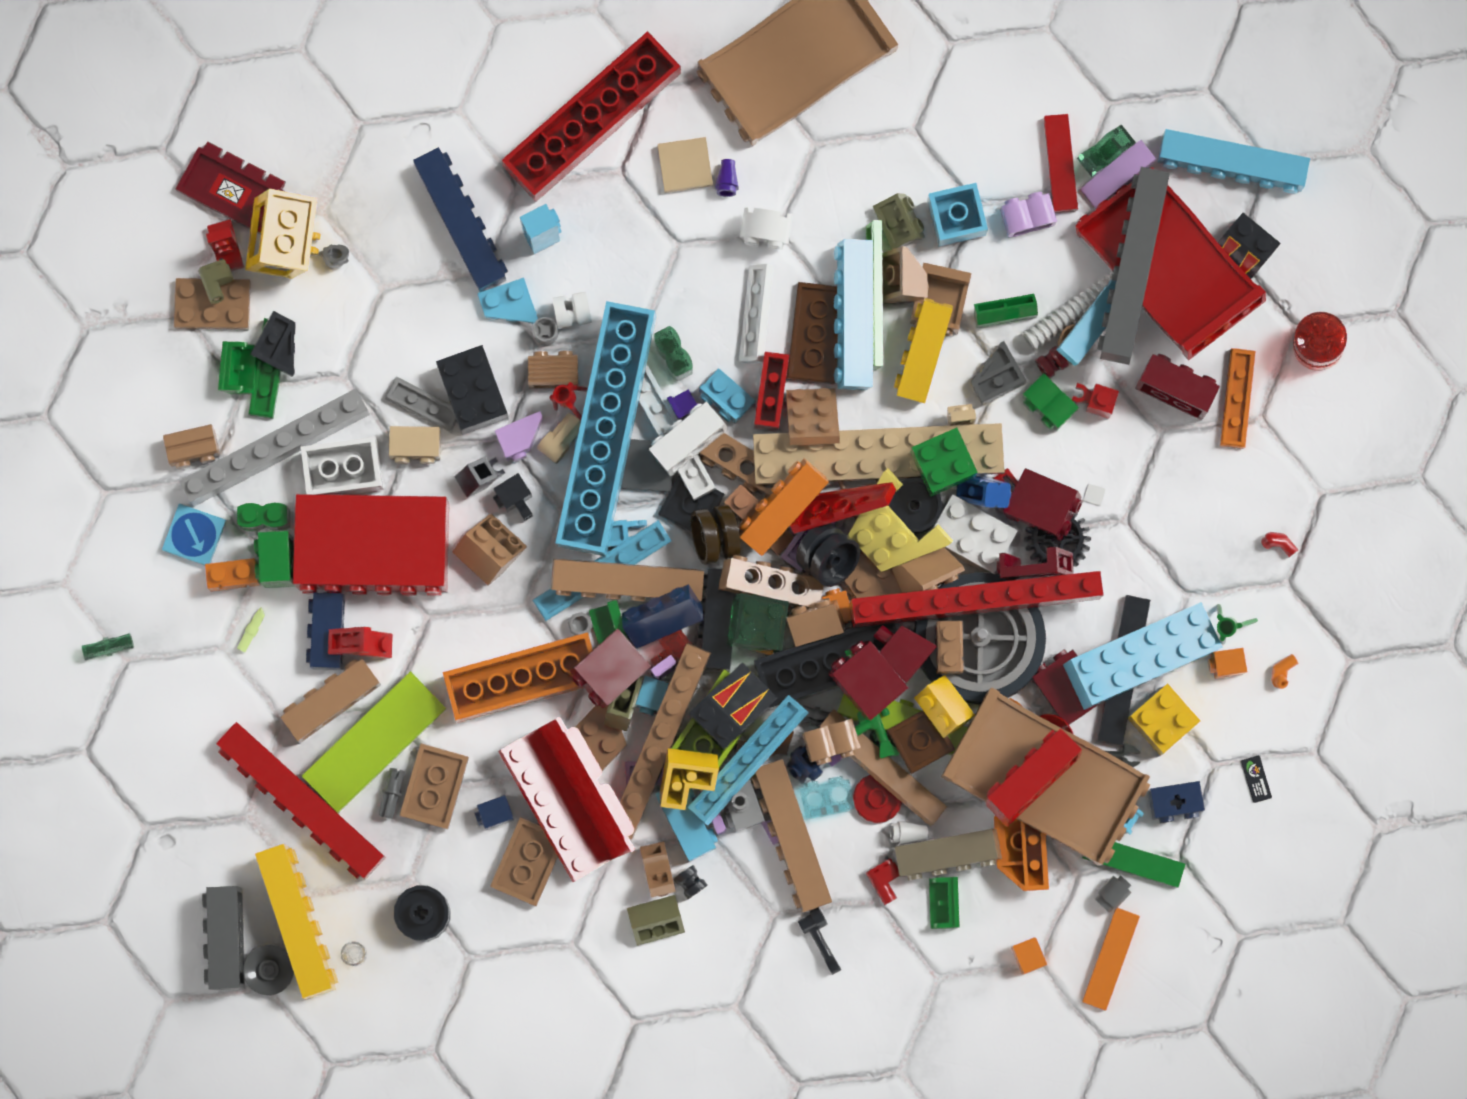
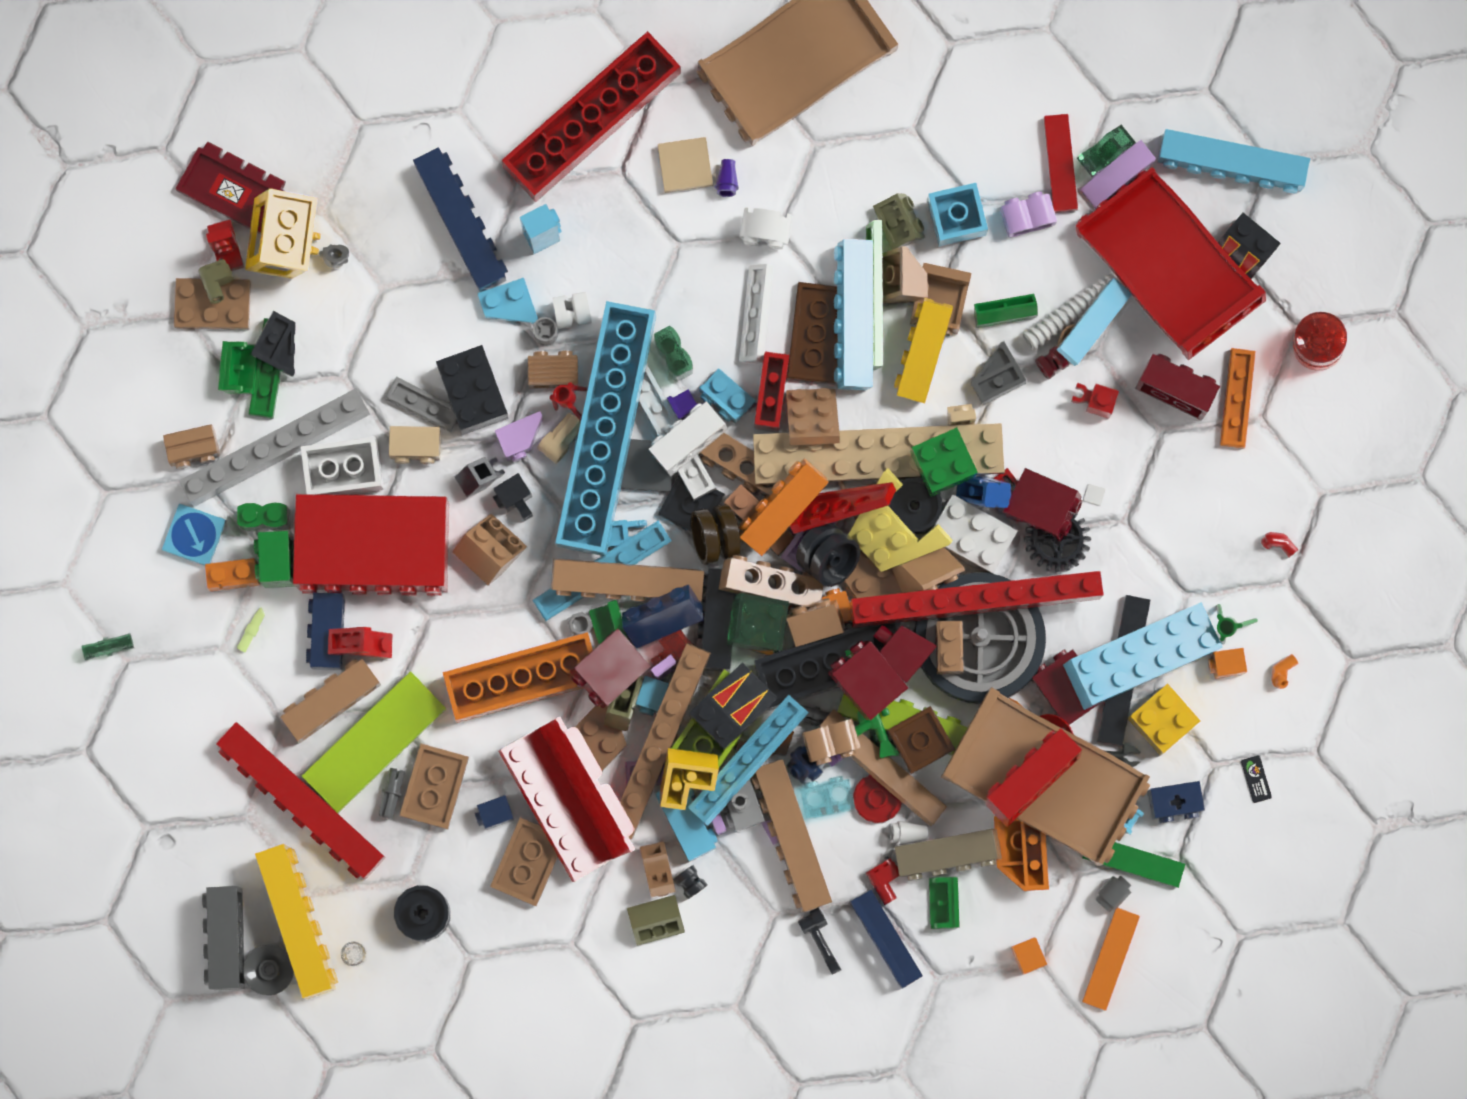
(886, 939): none -> dark blue fence
(944, 706): yellow brick -> none
(1049, 402): green brick -> none
(1058, 563): dark red panel -> none
(1134, 266): dark grey brick -> none

